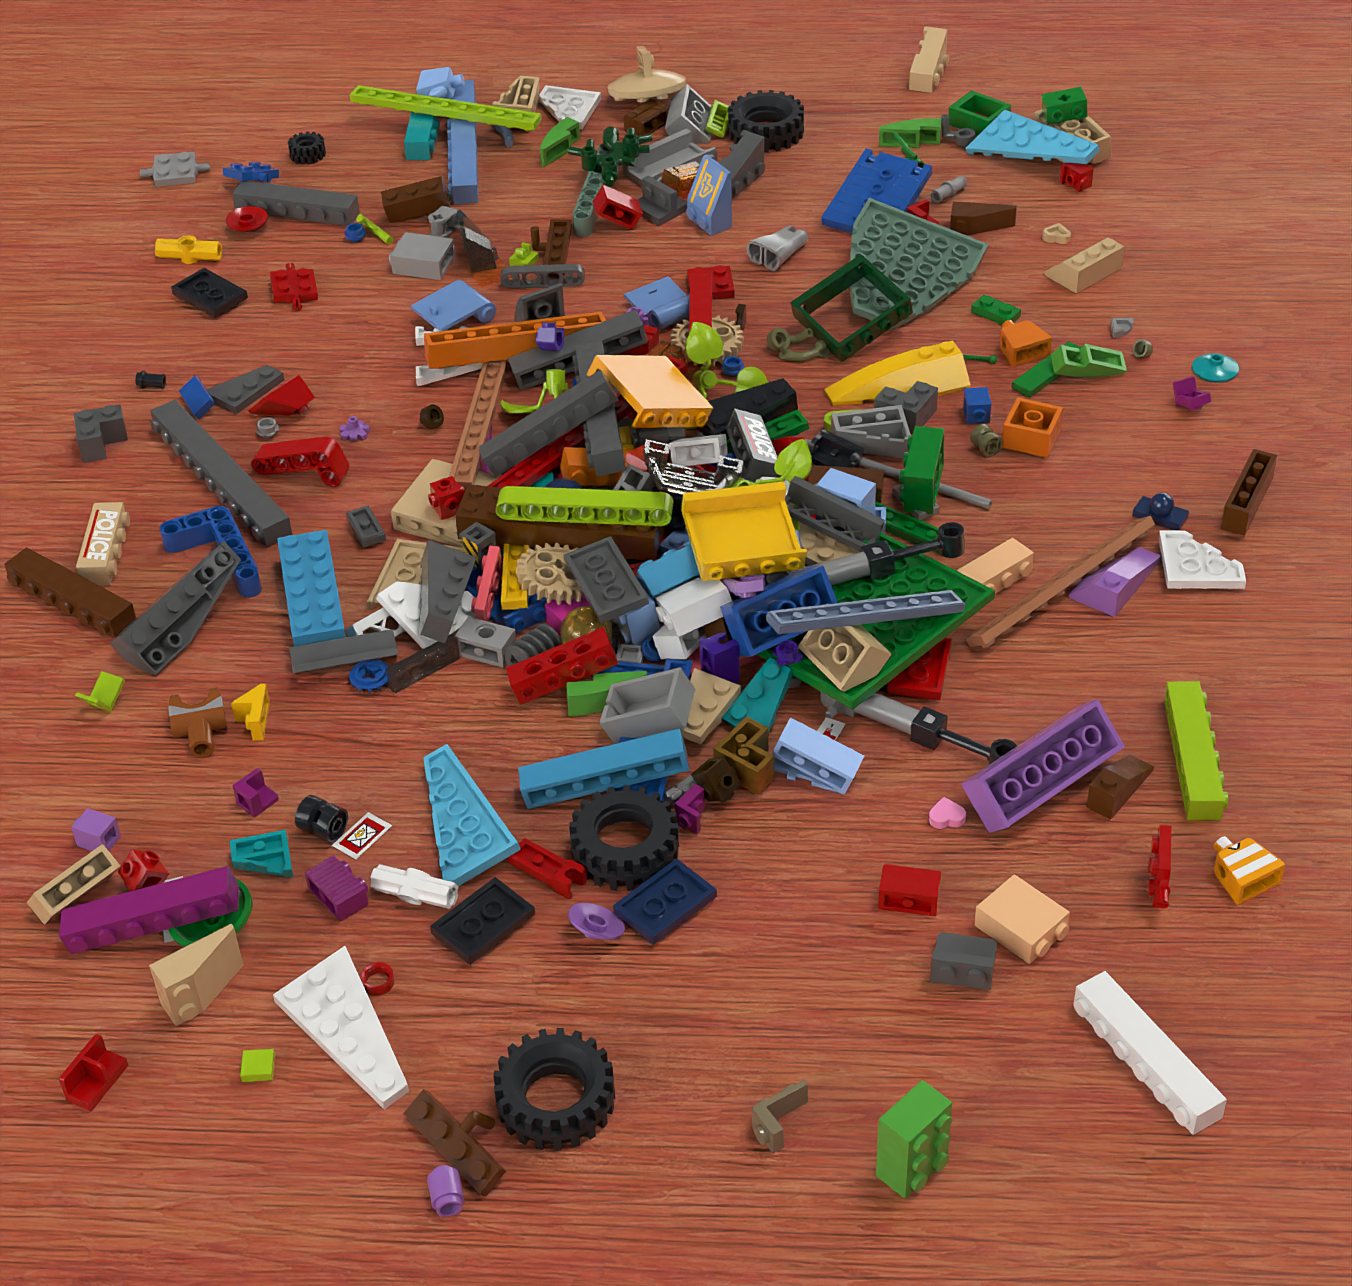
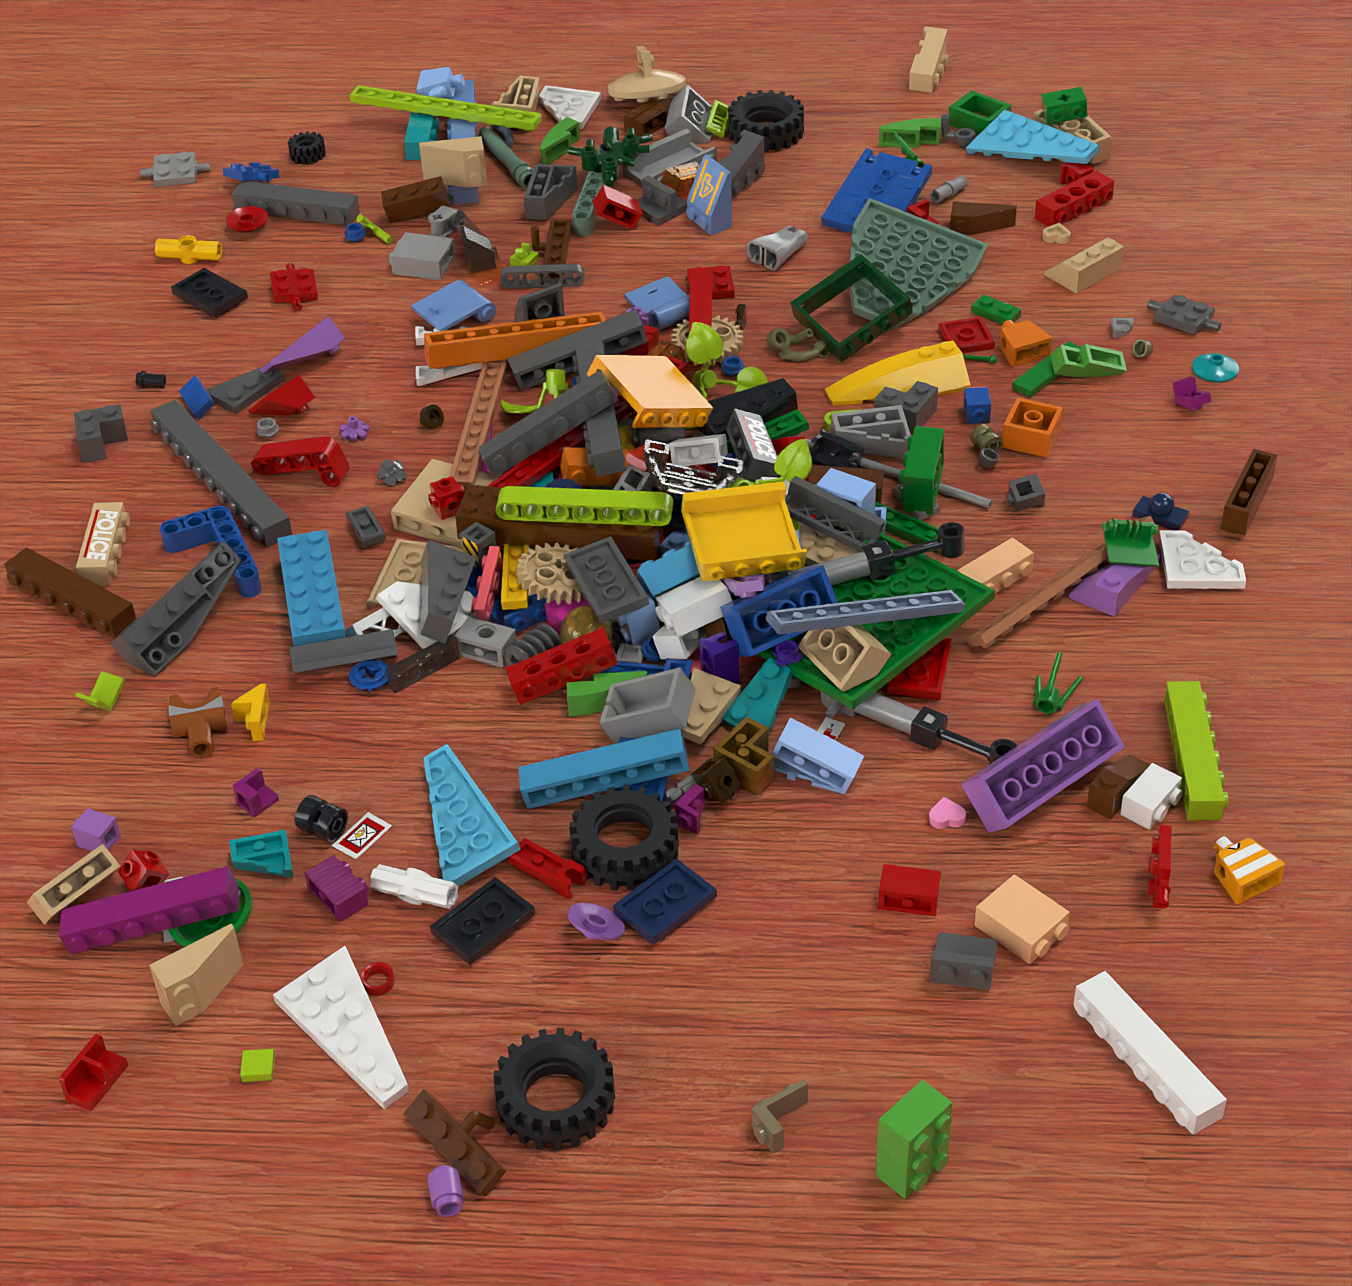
(313, 344): none -> medium lavender wedge
(391, 472): none -> dark grey plant
(456, 160): none -> tan slope
(518, 169): none -> sand green cylinder
(548, 189): none -> dark grey wedge
(549, 337): dark purple plate -> none
(967, 334): none -> red tile
(988, 458): none -> dark grey hinge
(1025, 493): none -> dark grey brick
(1048, 699): none -> green plant
(1074, 199): none -> red brick
(1130, 542): none -> green hinge
(1151, 796): none -> white brick
(1184, 314): none -> dark grey plate

